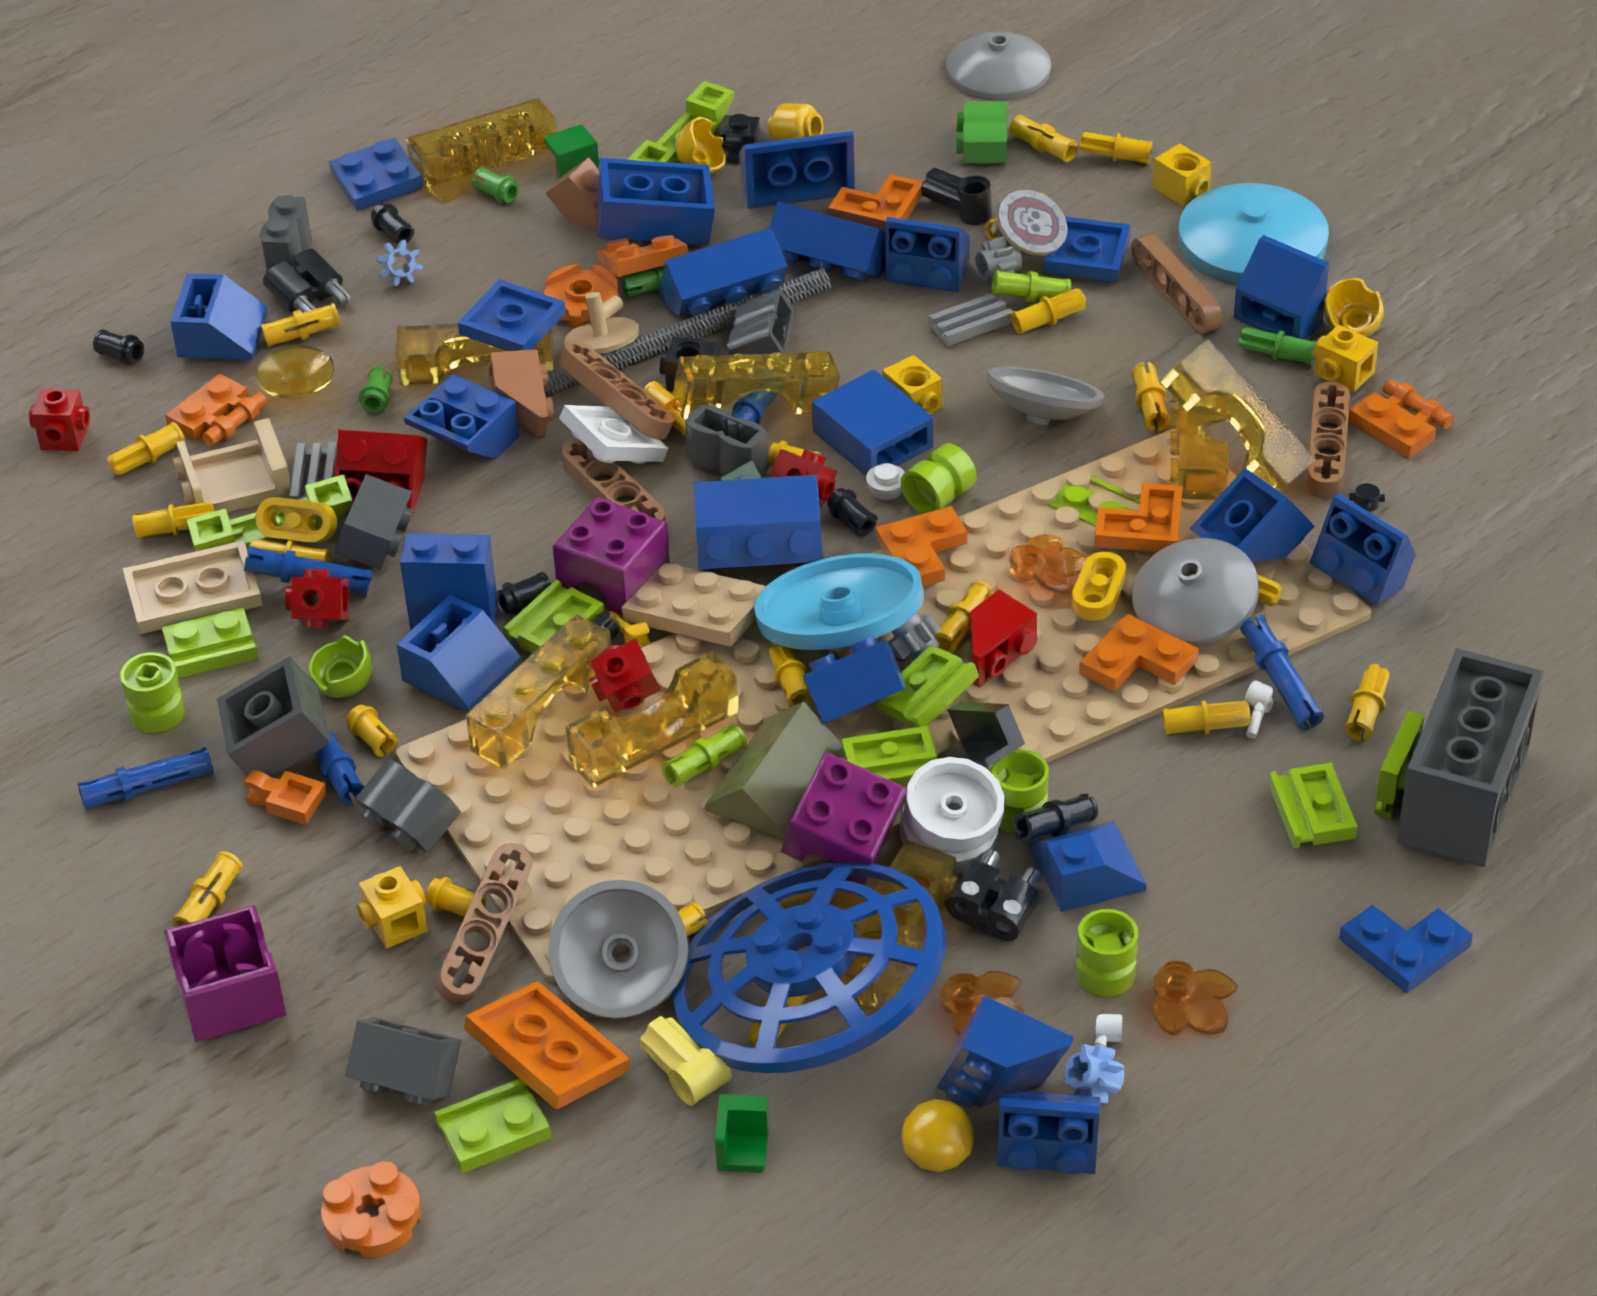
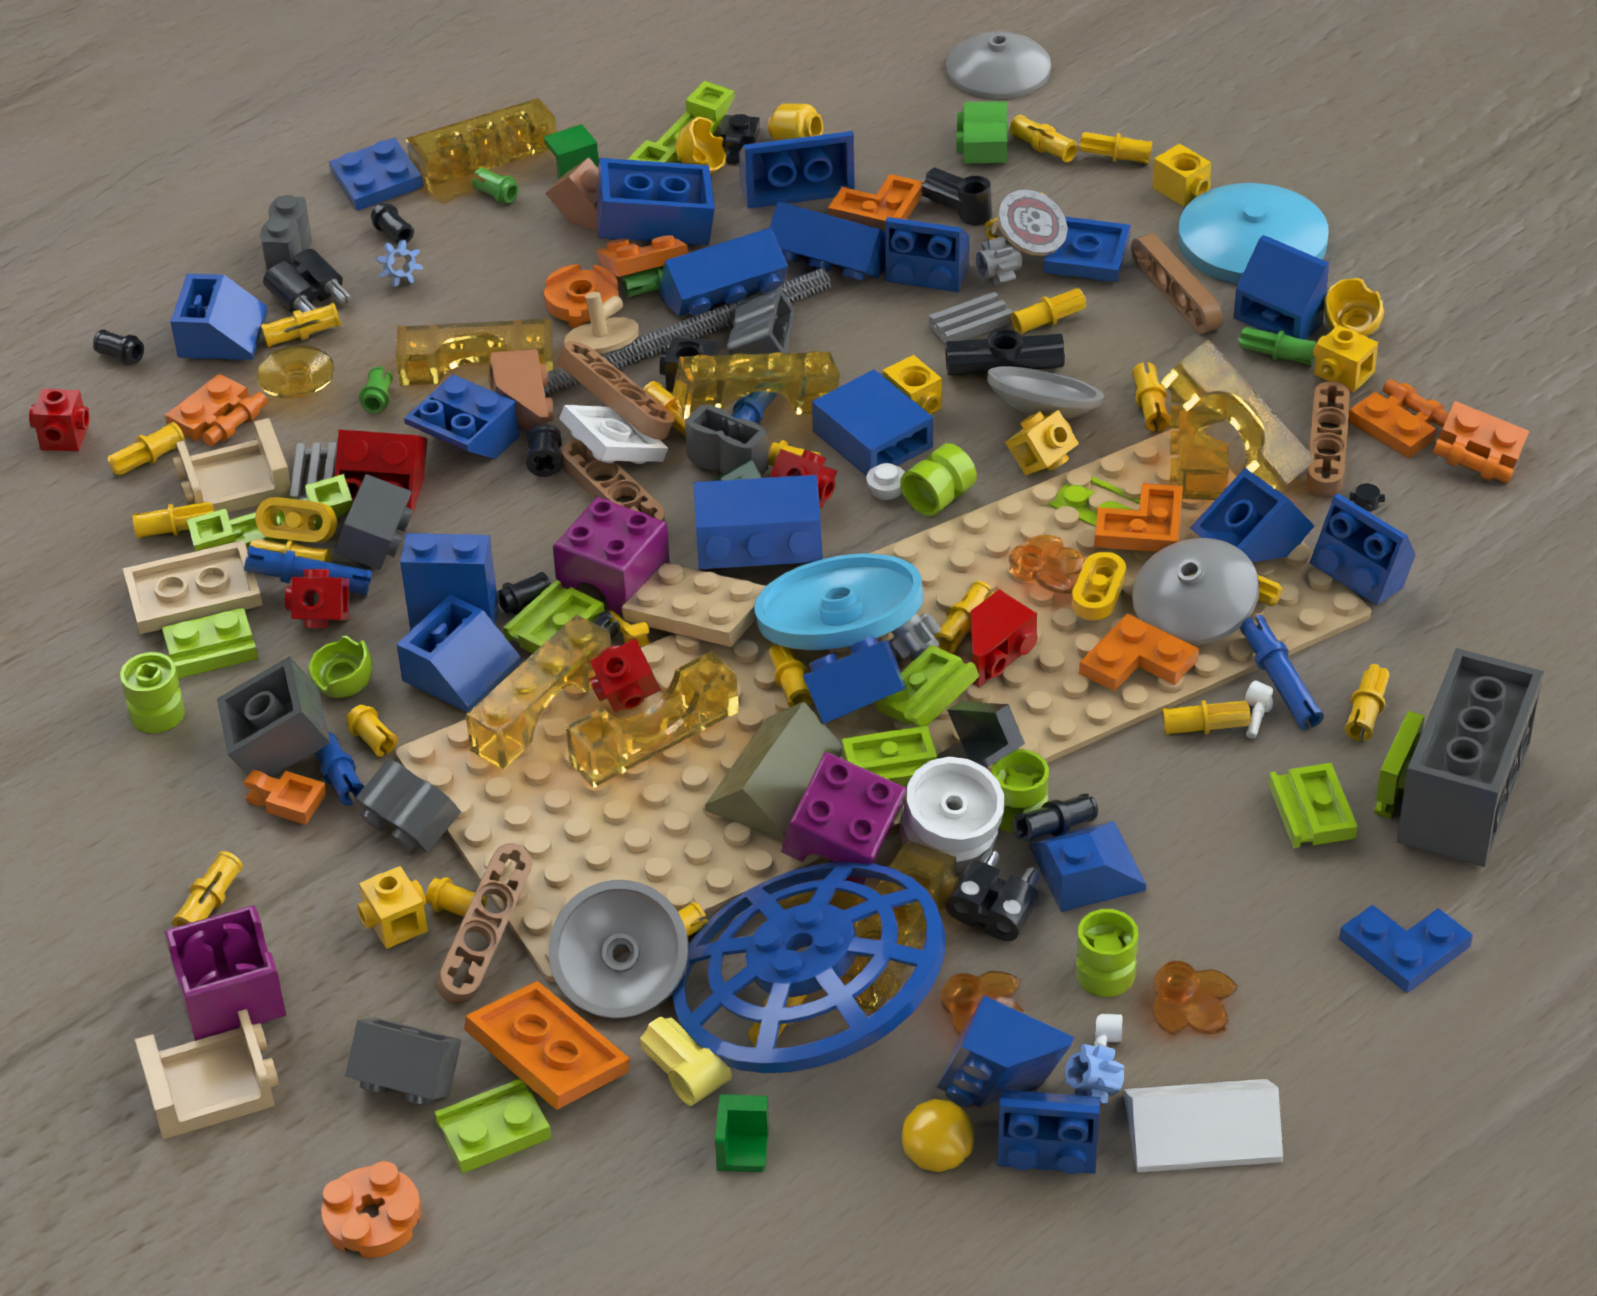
(136, 780): blue pin -> none
(208, 1078): none -> tan panel
(511, 317): blue plate -> none
(546, 449): none -> black bush
(704, 755): lime pin -> none
(844, 505): black pin -> none
(920, 538): orange plate -> none
(1004, 348): none -> black piece
(1028, 286): lime pin -> none
(1042, 442): none -> yellow brick
(1204, 1125): none -> white slope
(1480, 442): none -> orange plate

